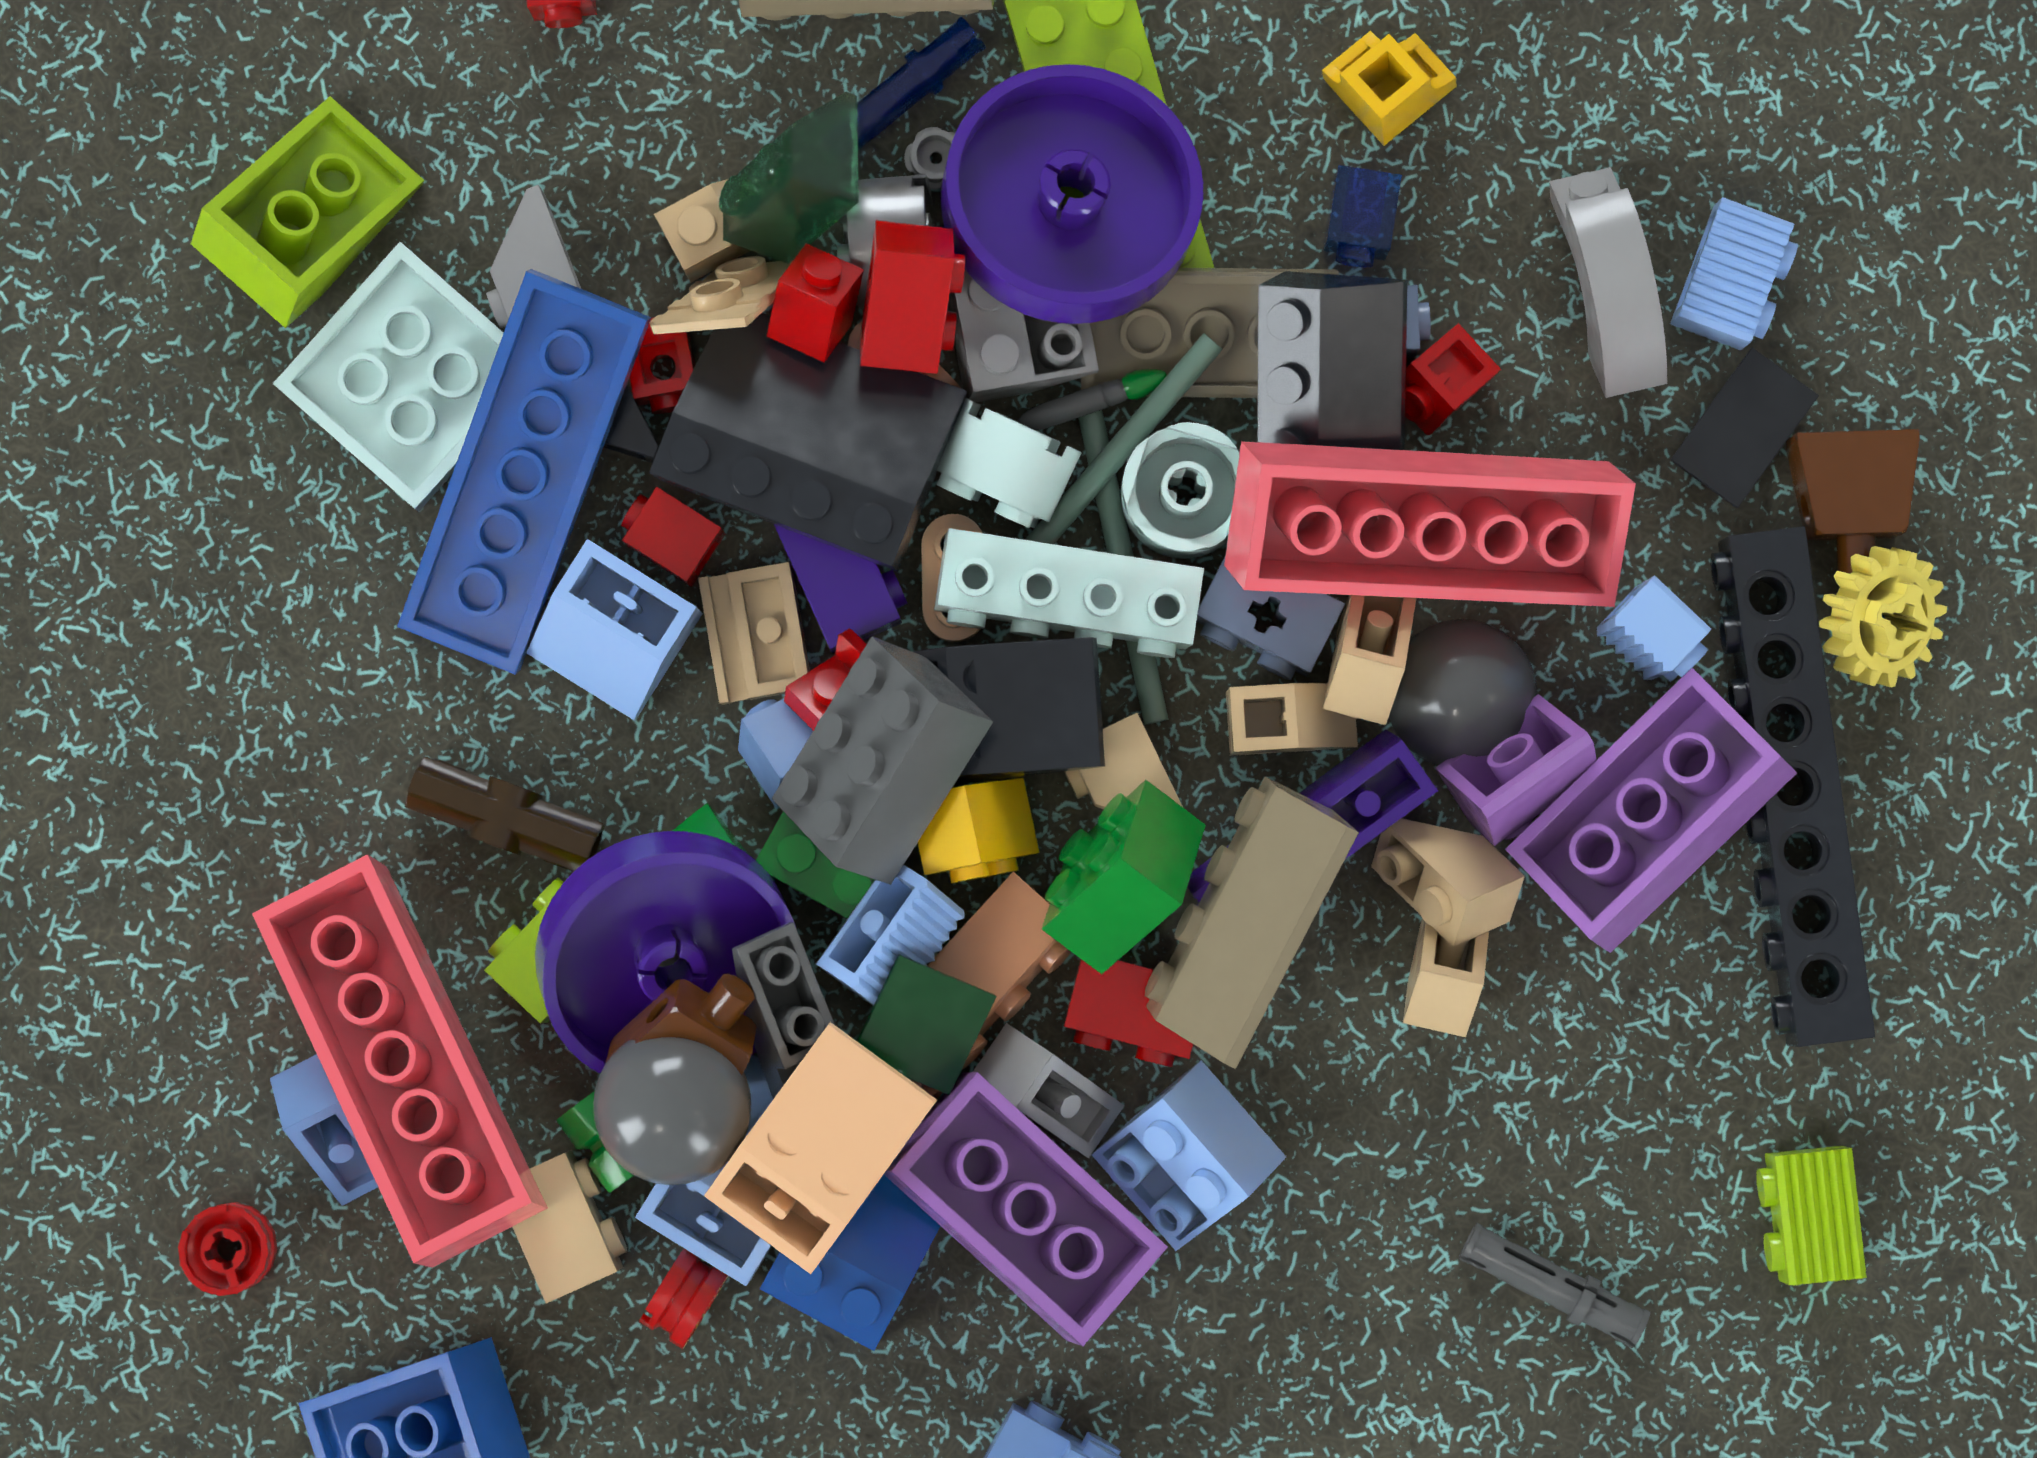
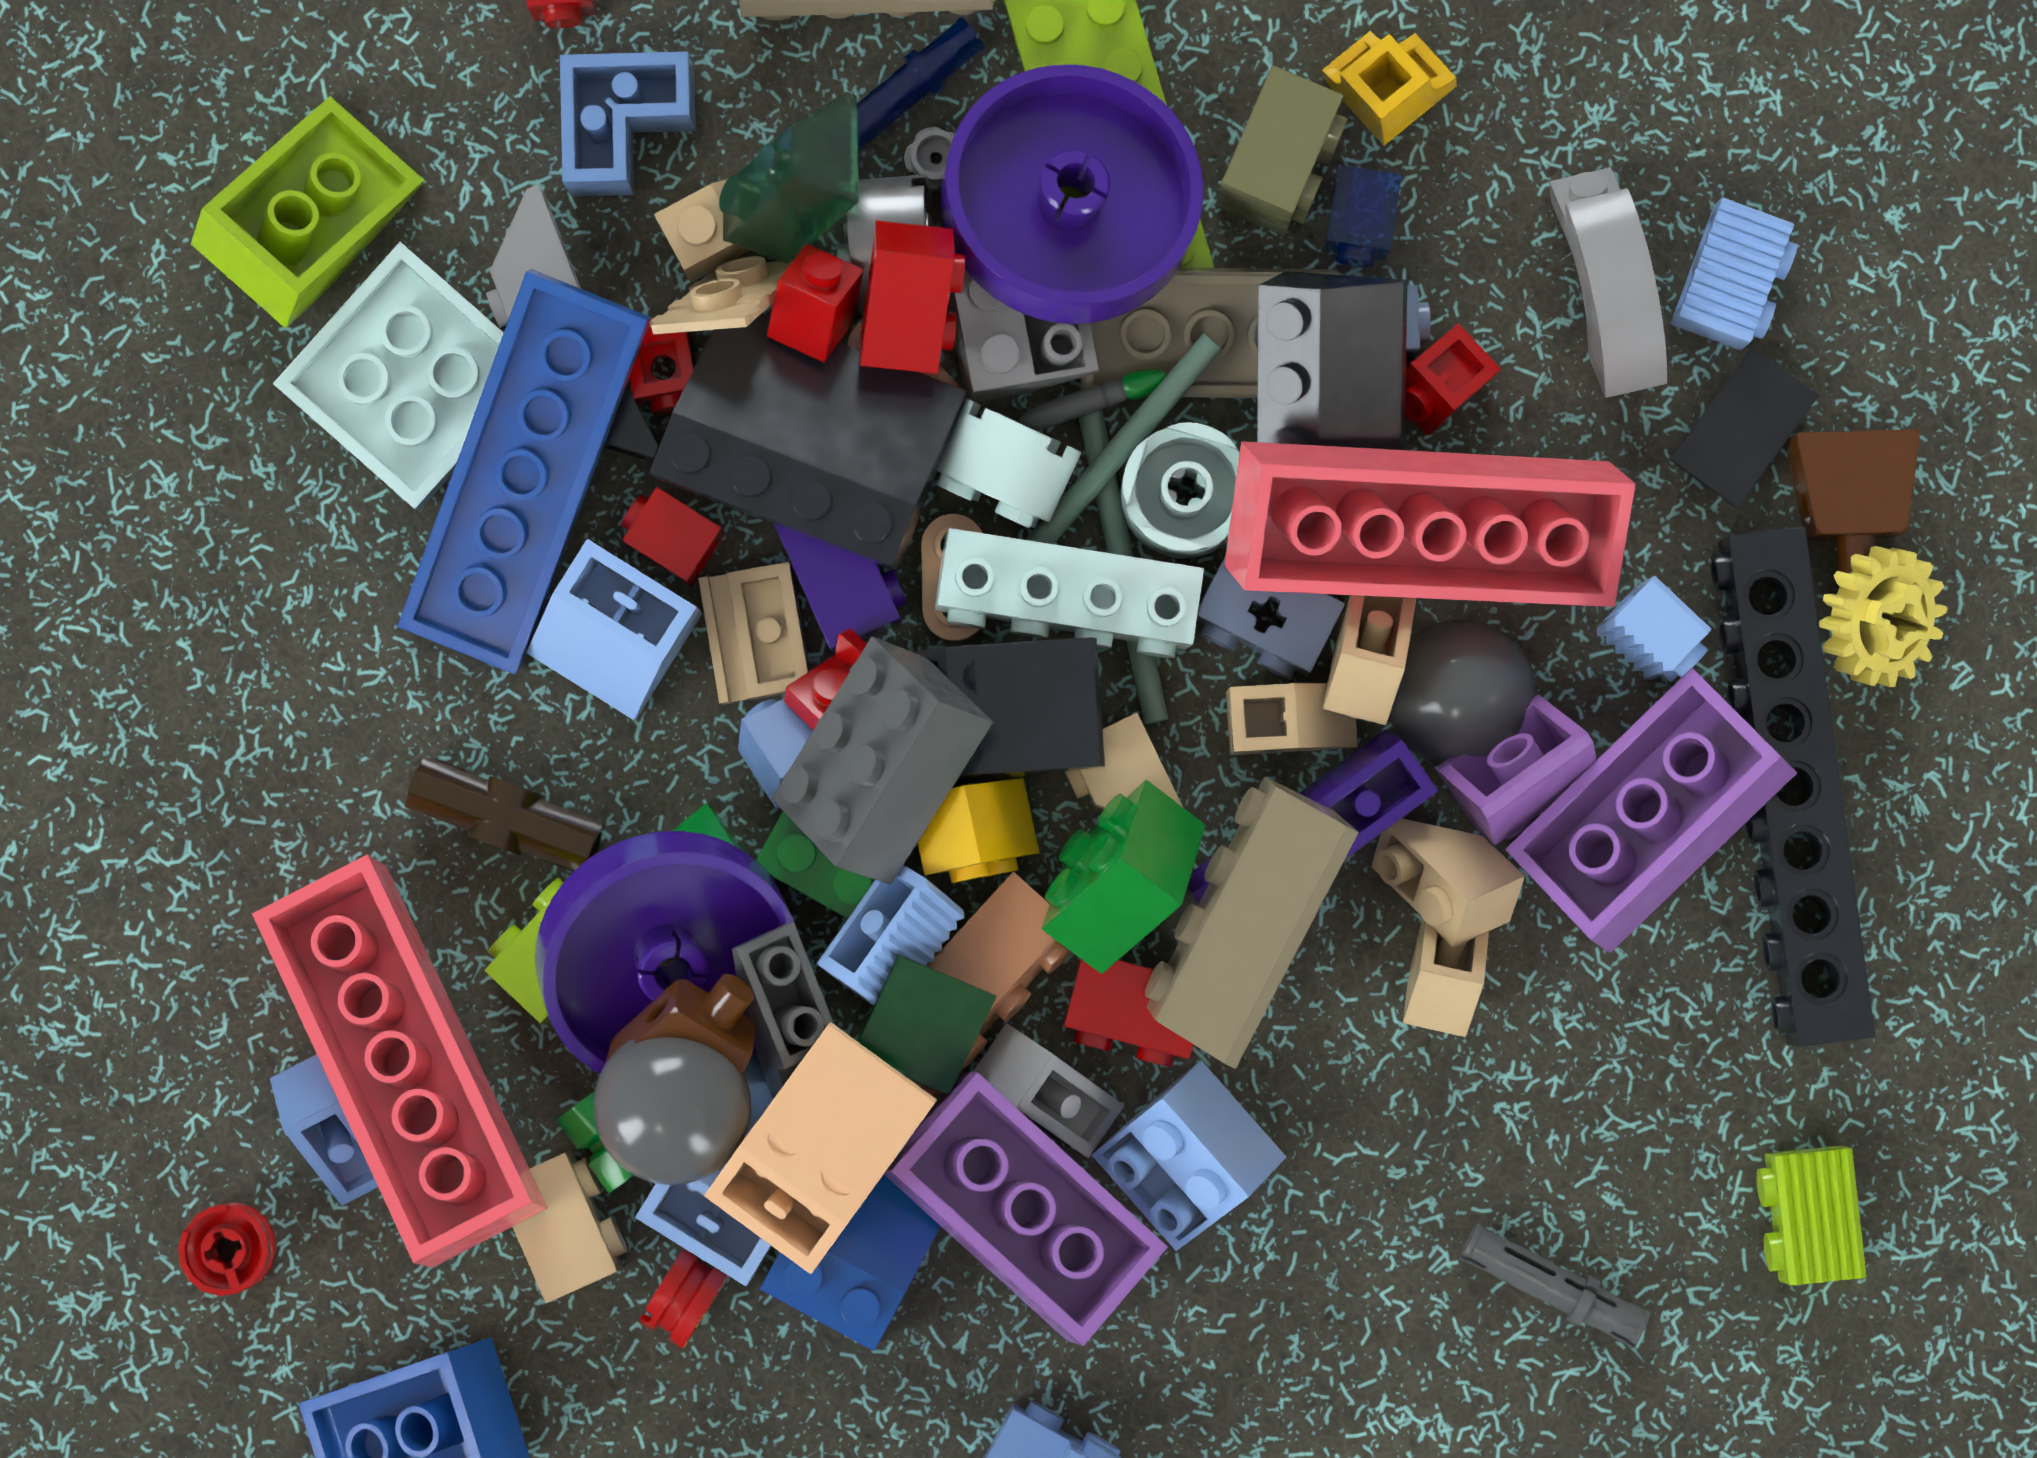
(607, 102): none -> medium blue brick
(1275, 158): none -> olive brick

